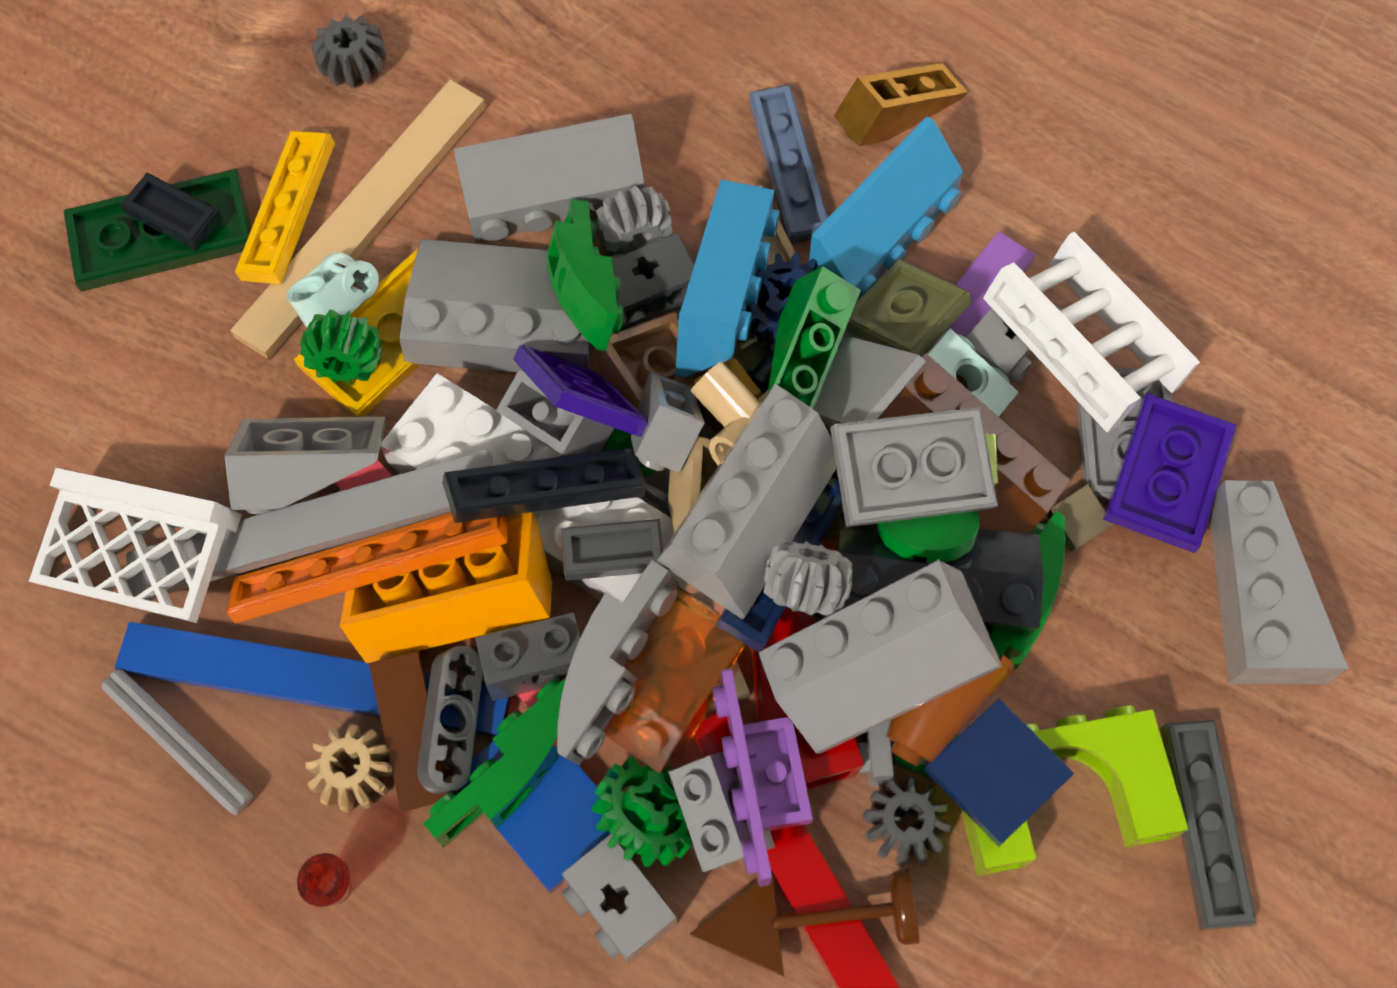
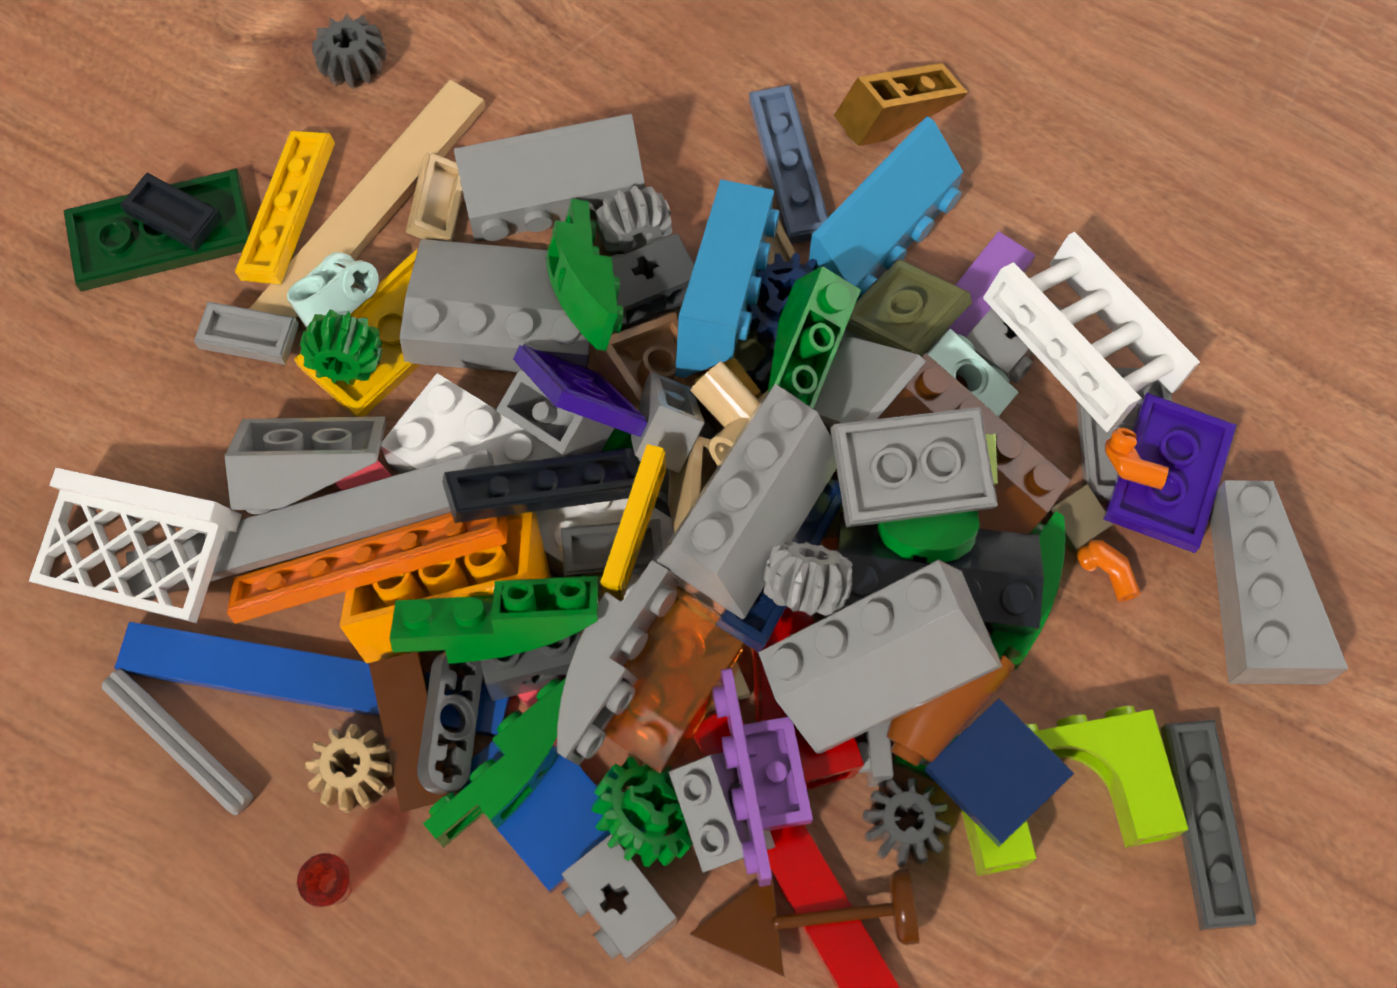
(246, 333): none -> light grey tile
(435, 200): none -> tan tile
(509, 622): none -> green slope
(634, 522): none -> yellow tile
(1112, 562): none -> orange arm
(1129, 464): none -> orange arm

